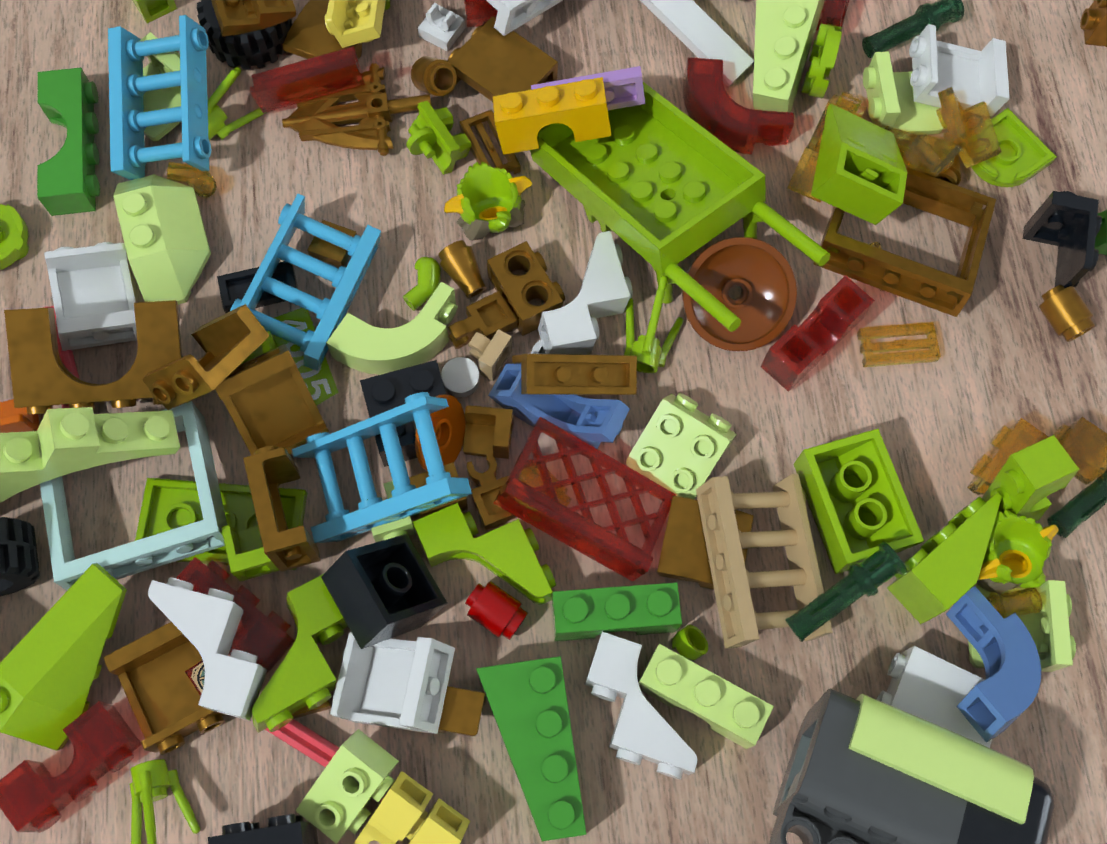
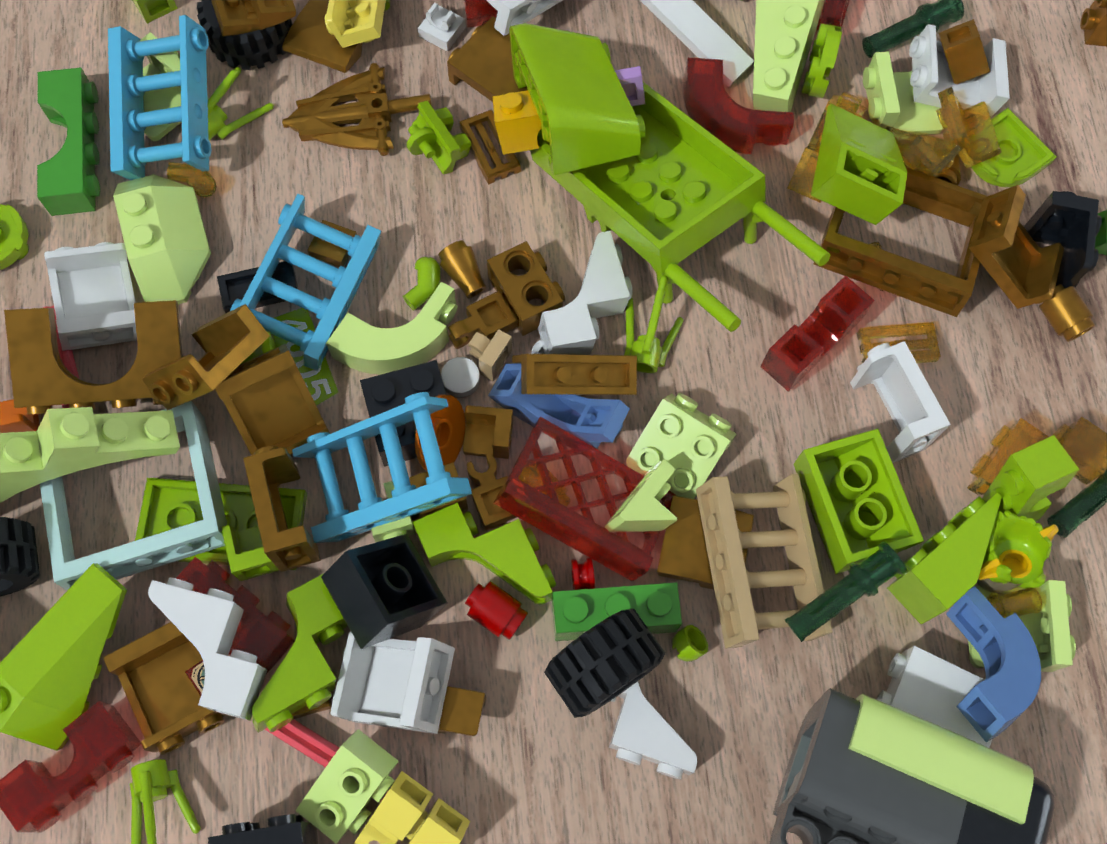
(307, 79): clear red panel -> none
(433, 76): pearl gold brick -> none
(488, 201): lime hair -> none
(537, 733): bright green wedge -> none
(575, 97): none -> lime windscreen
(582, 574): none -> red bush
(604, 662): none -> black tyre
(642, 507): none -> yellowish green slope
(715, 700): yellowish green arch -> none
(765, 297): dark orange dish -> none
(905, 397): none -> white panel
(964, 52): none -> pearl gold panel
(1009, 252): none -> pearl gold panel

